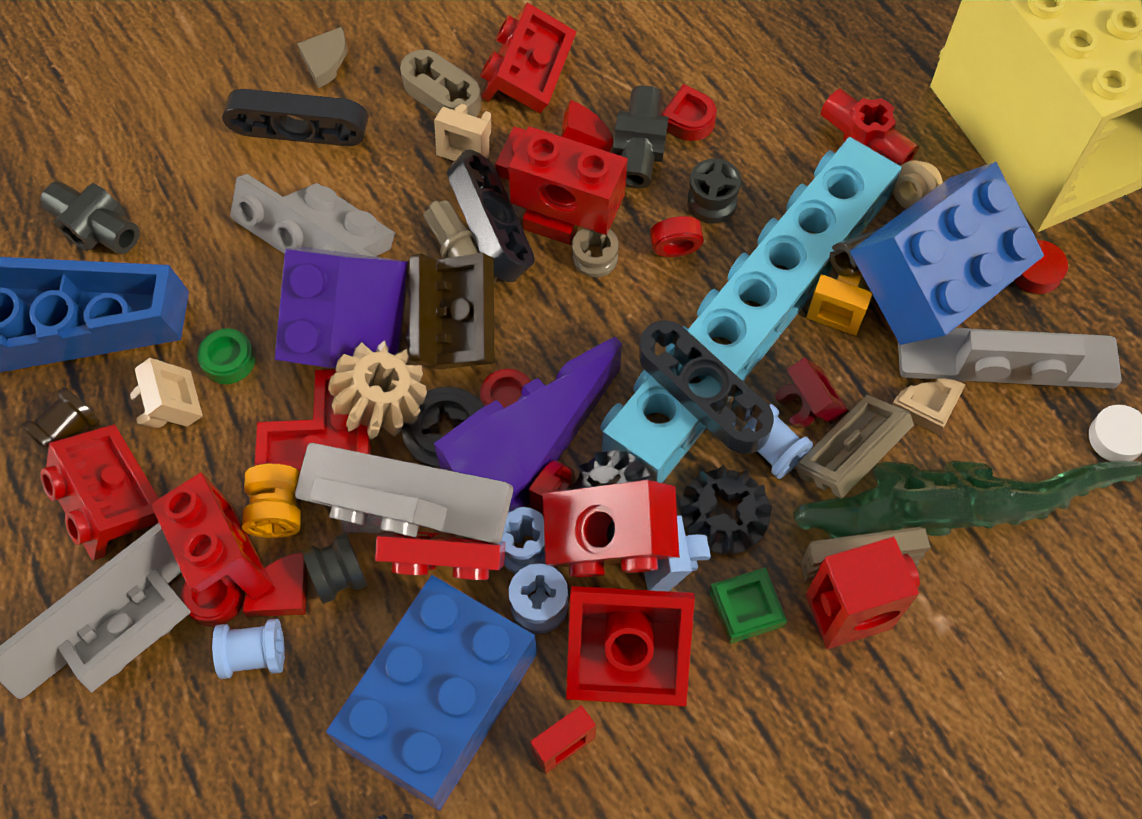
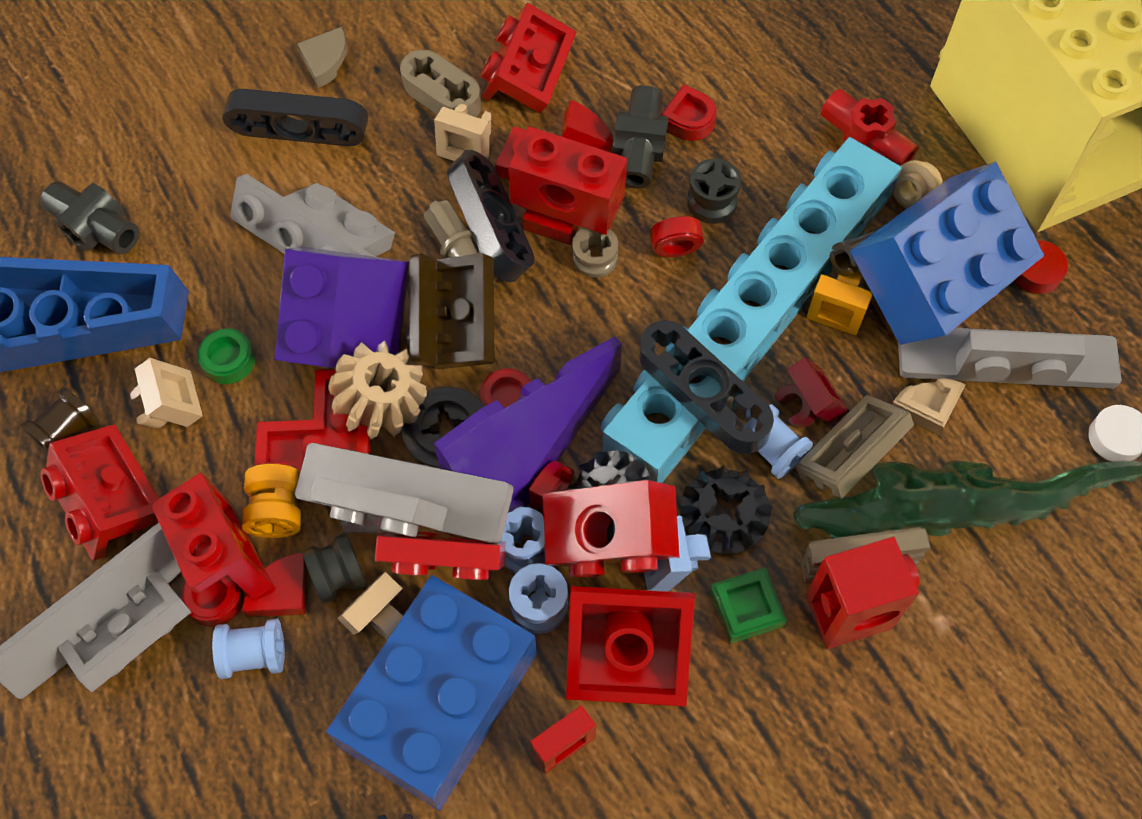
(374, 608): none -> tan tile

